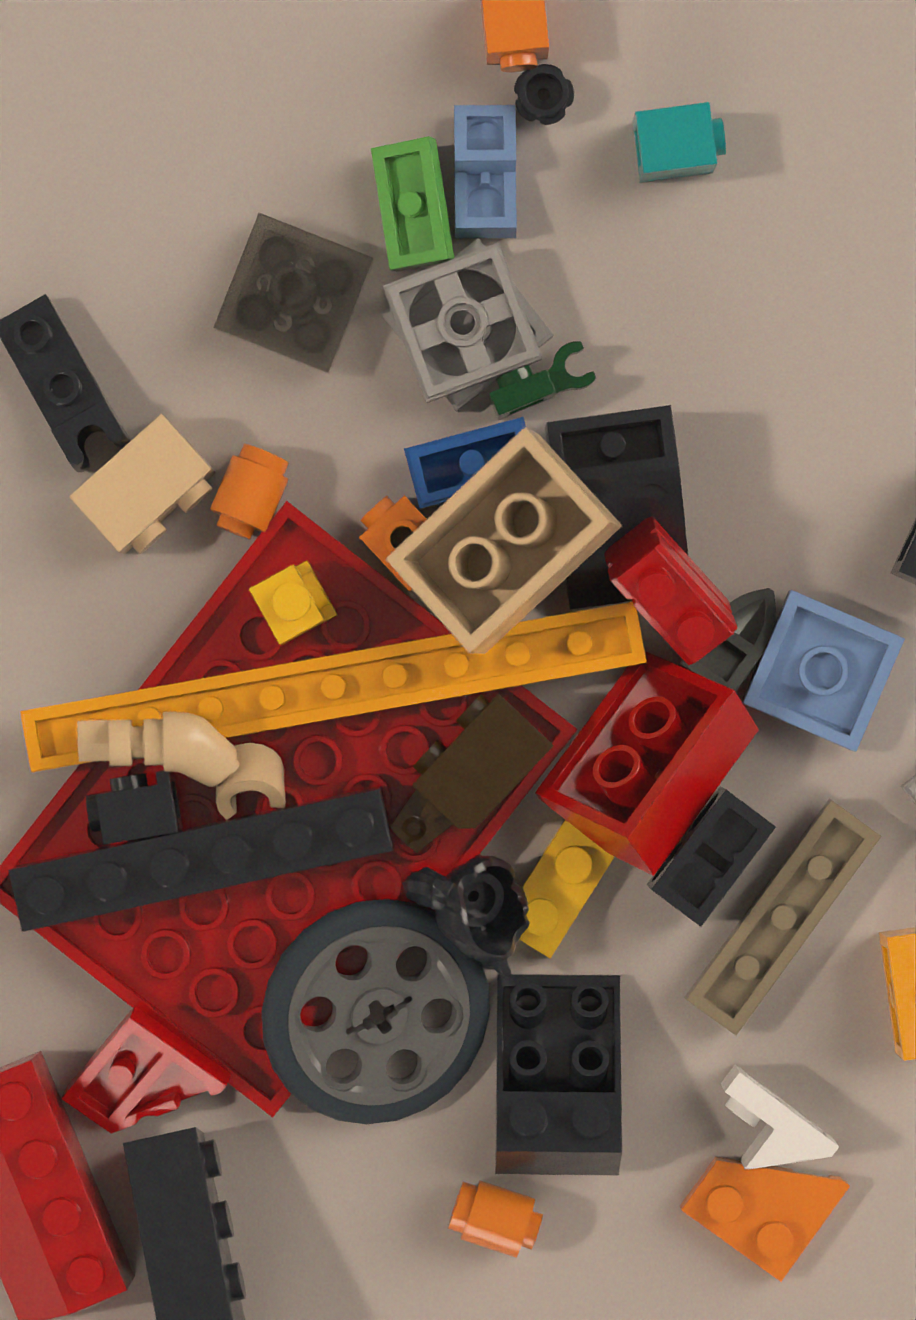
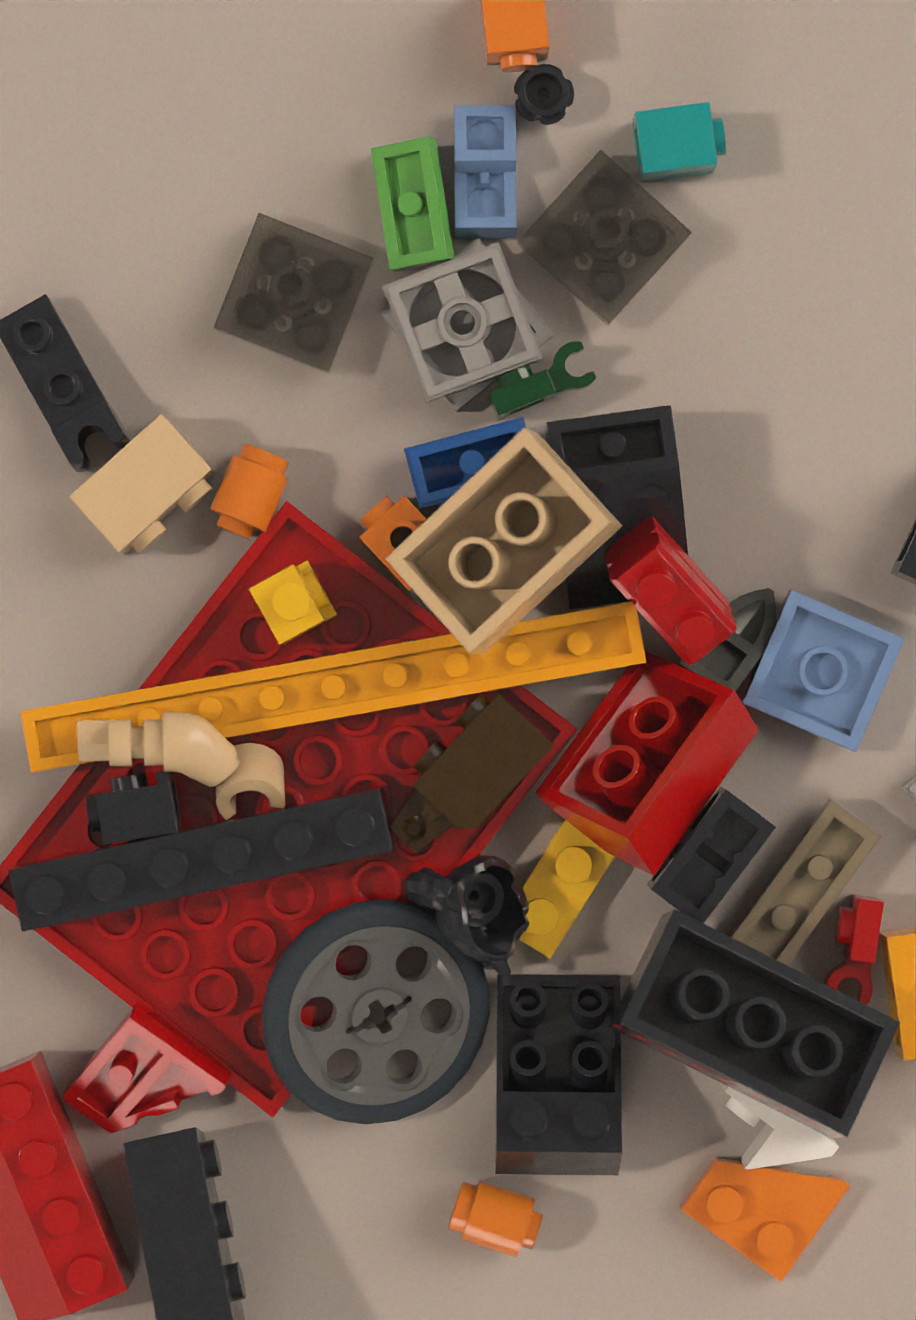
(605, 236): none -> clear smoke plate
(754, 1024): none -> black brick
(859, 932): none -> red plate

